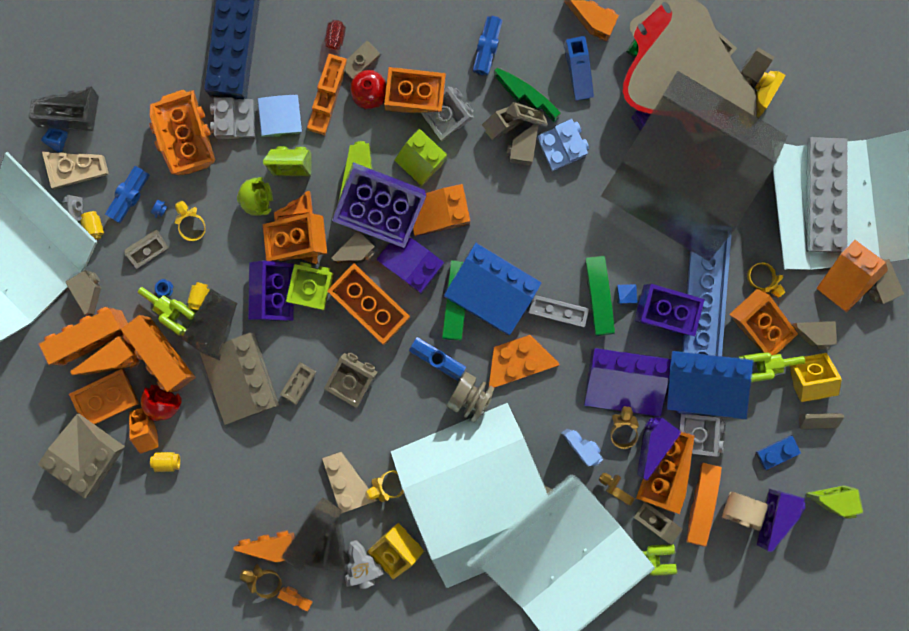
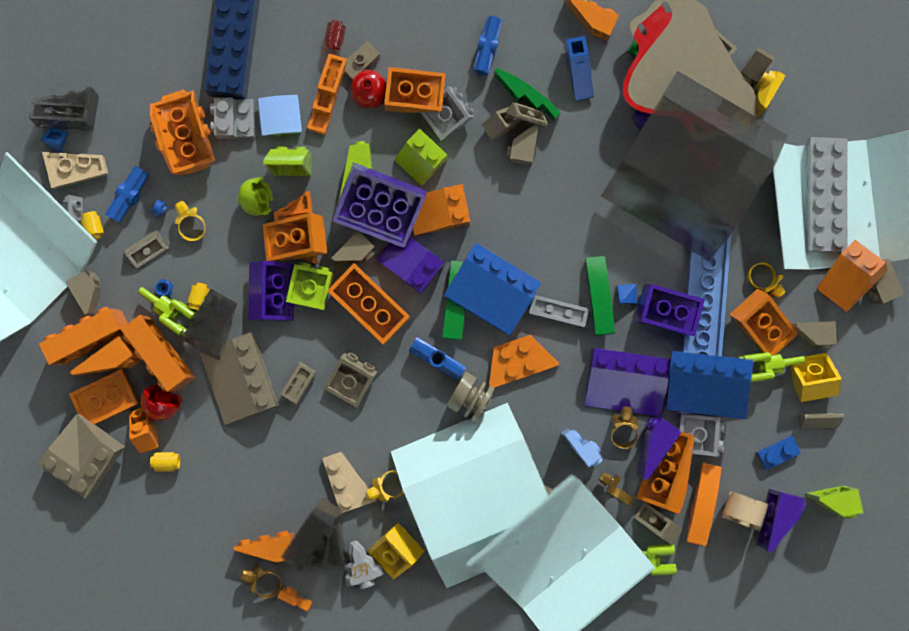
(563, 144): light blue plate -> none

